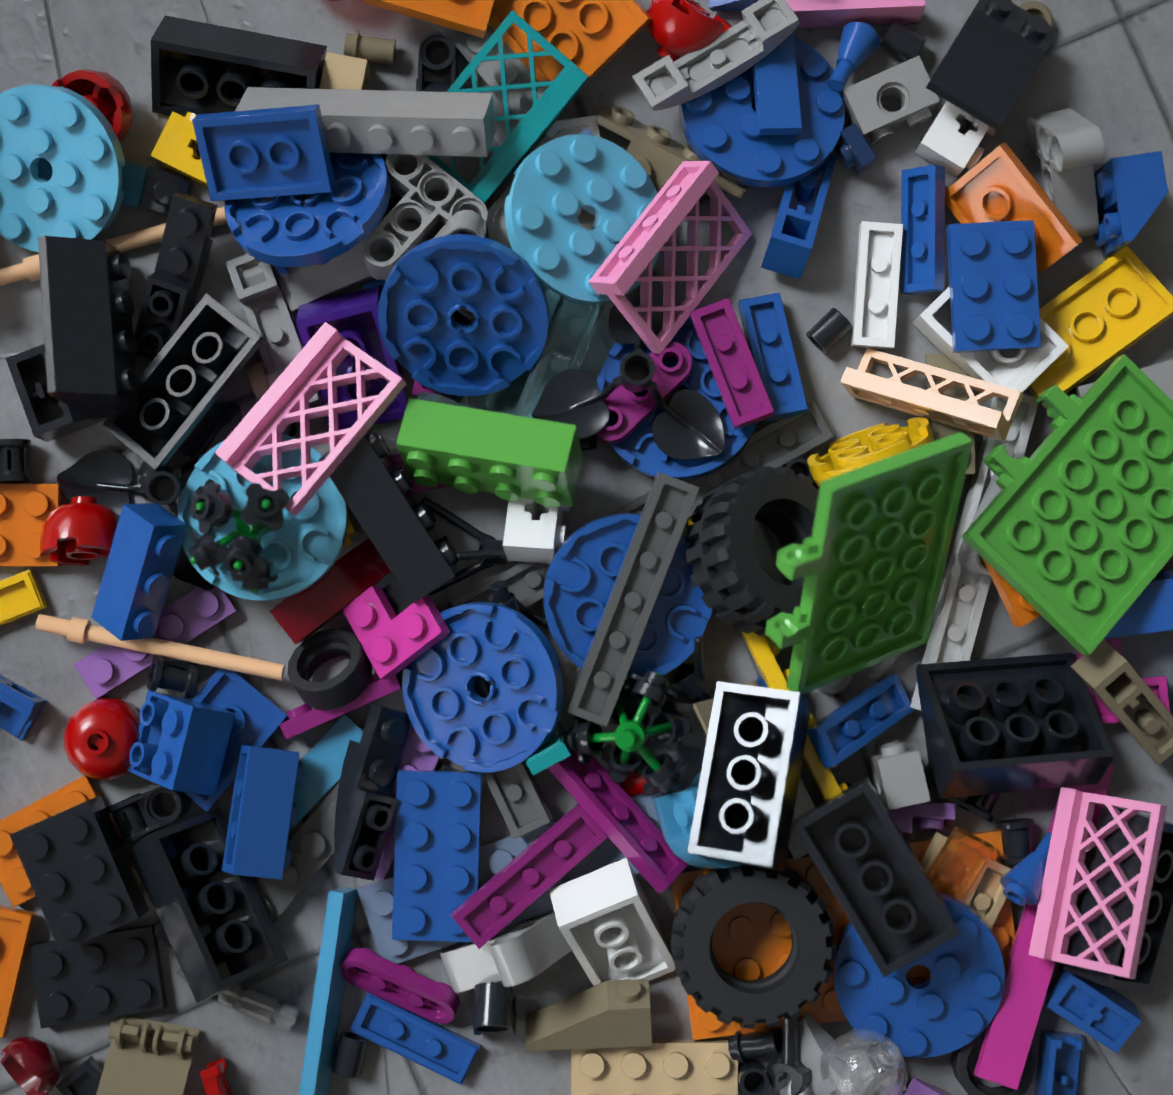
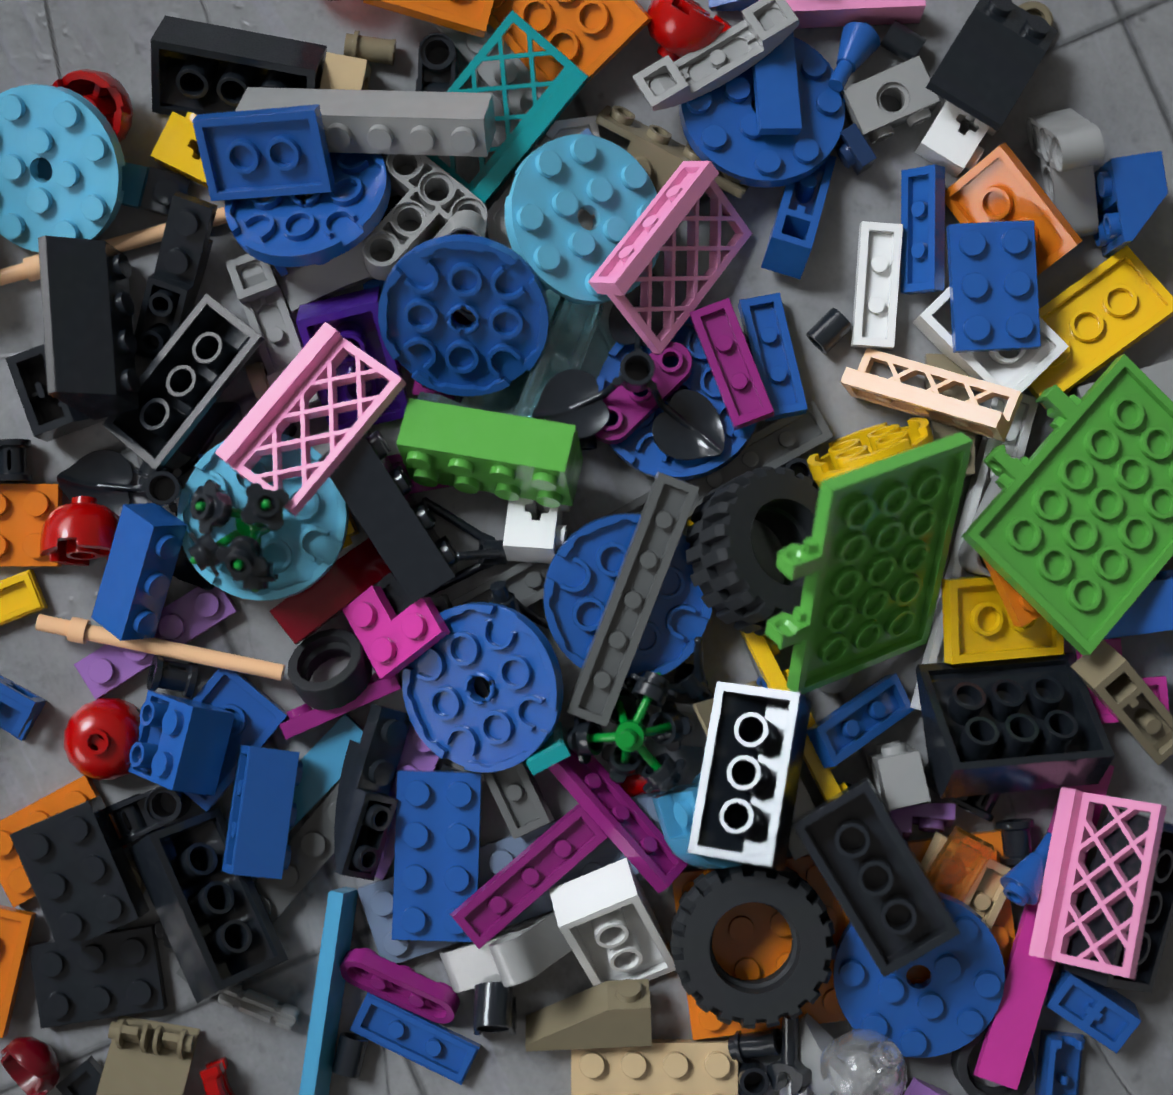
(981, 629): none -> yellow plate

